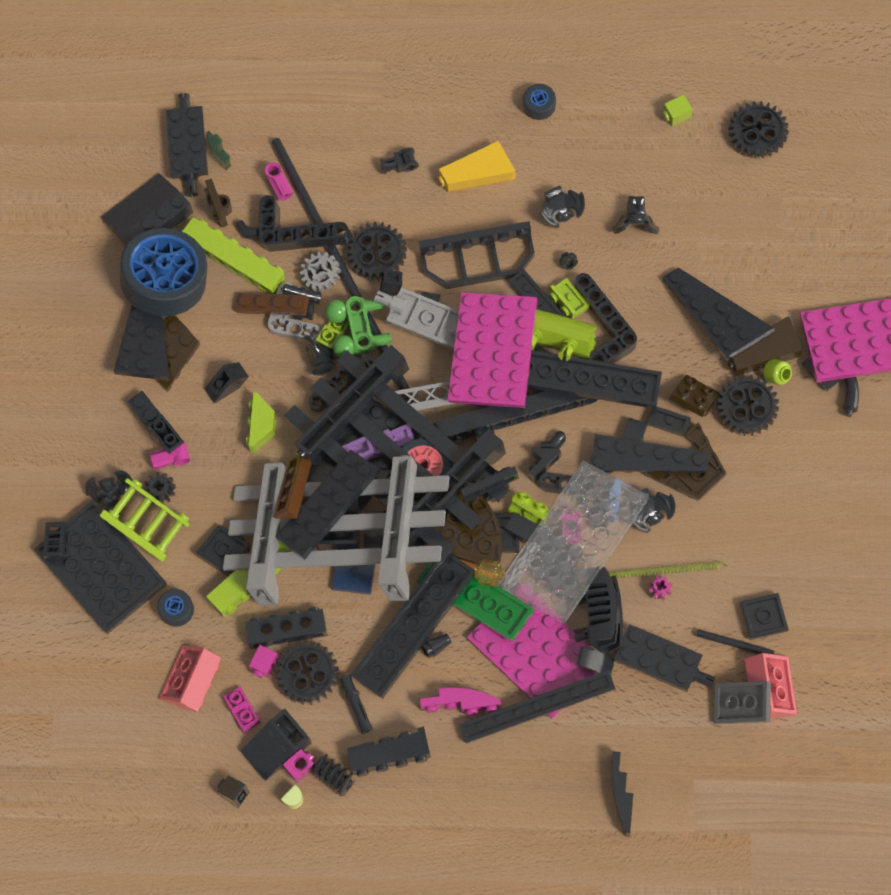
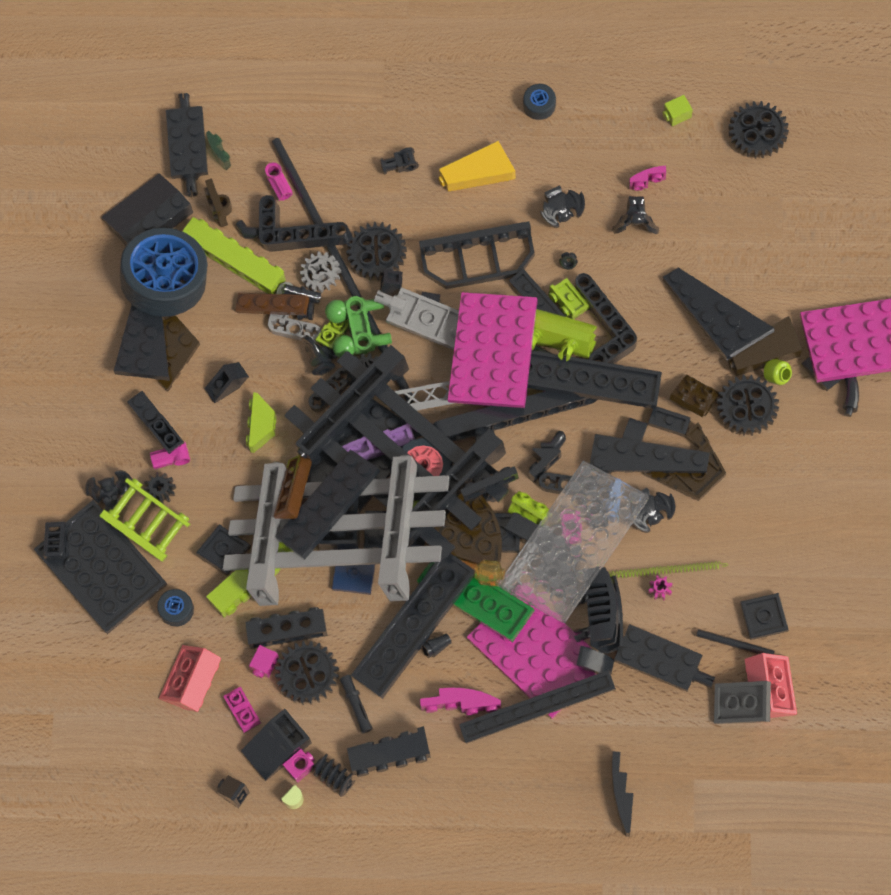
(640, 180): none -> dark pink slope

